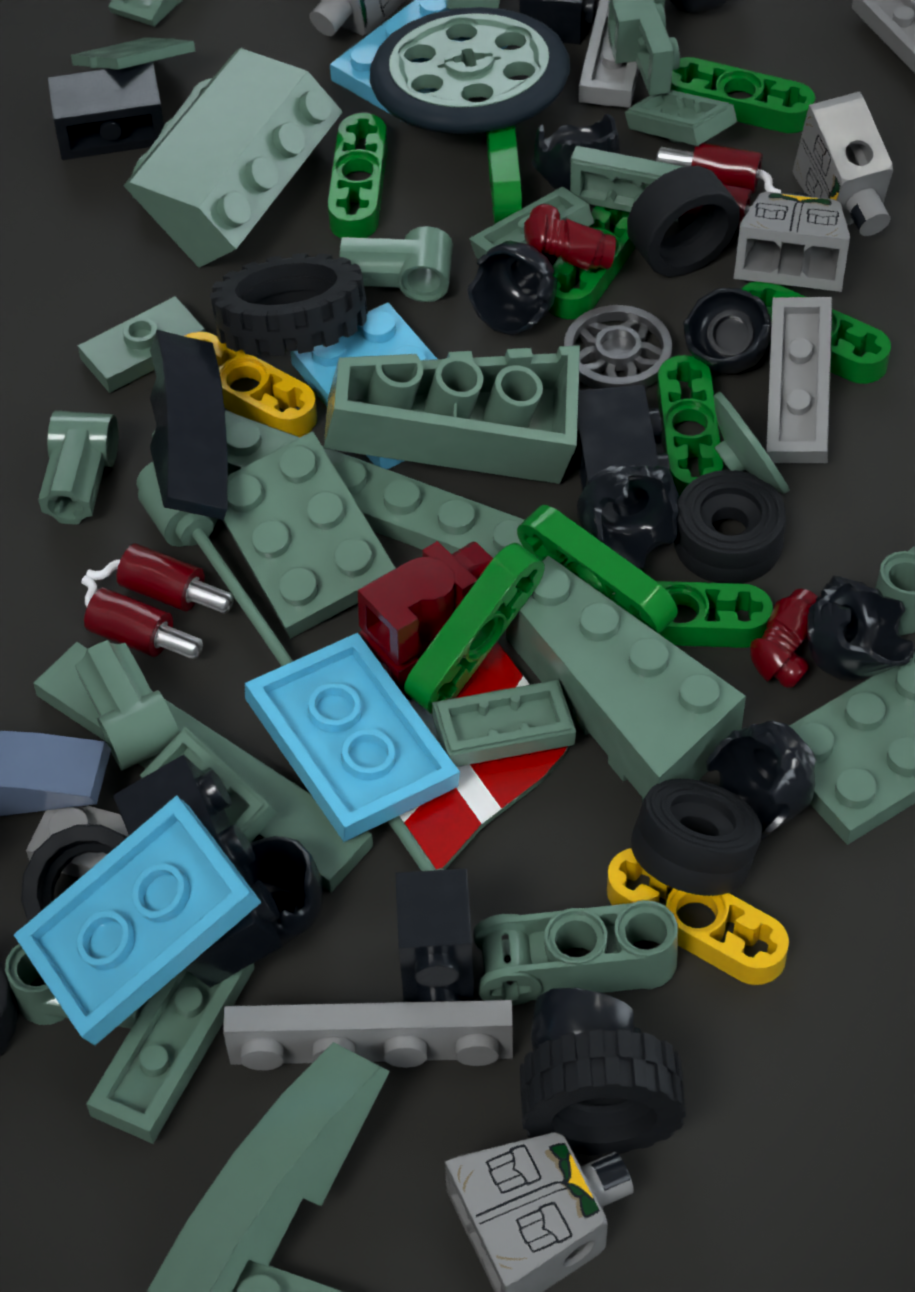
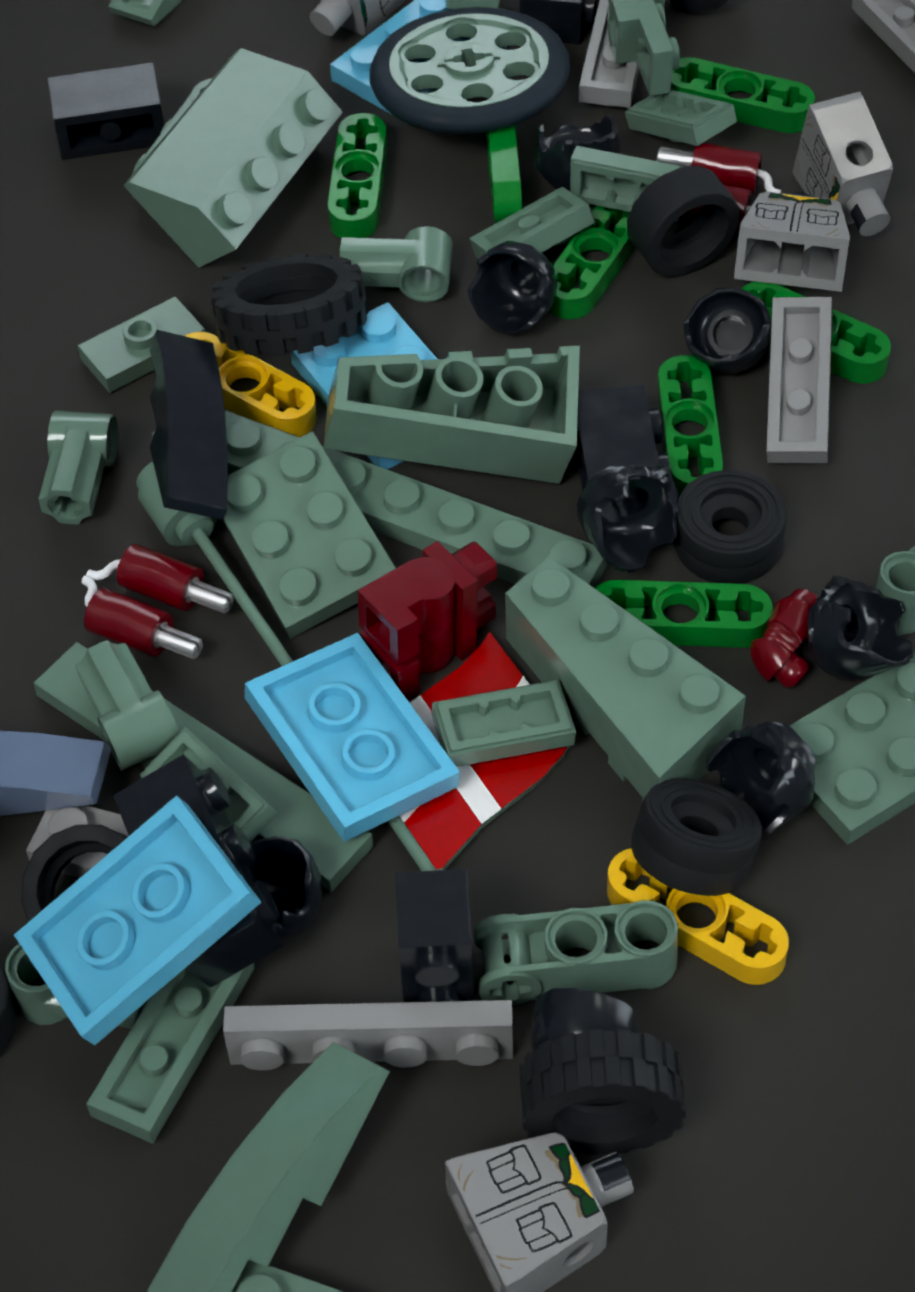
(132, 53): sand green piece -> none
(475, 626): green beam -> none
(557, 536): green beam -> none
(567, 239): dark red arm -> none
(619, 346): flat silver wheel -> none
(742, 449): sand green dish -> none

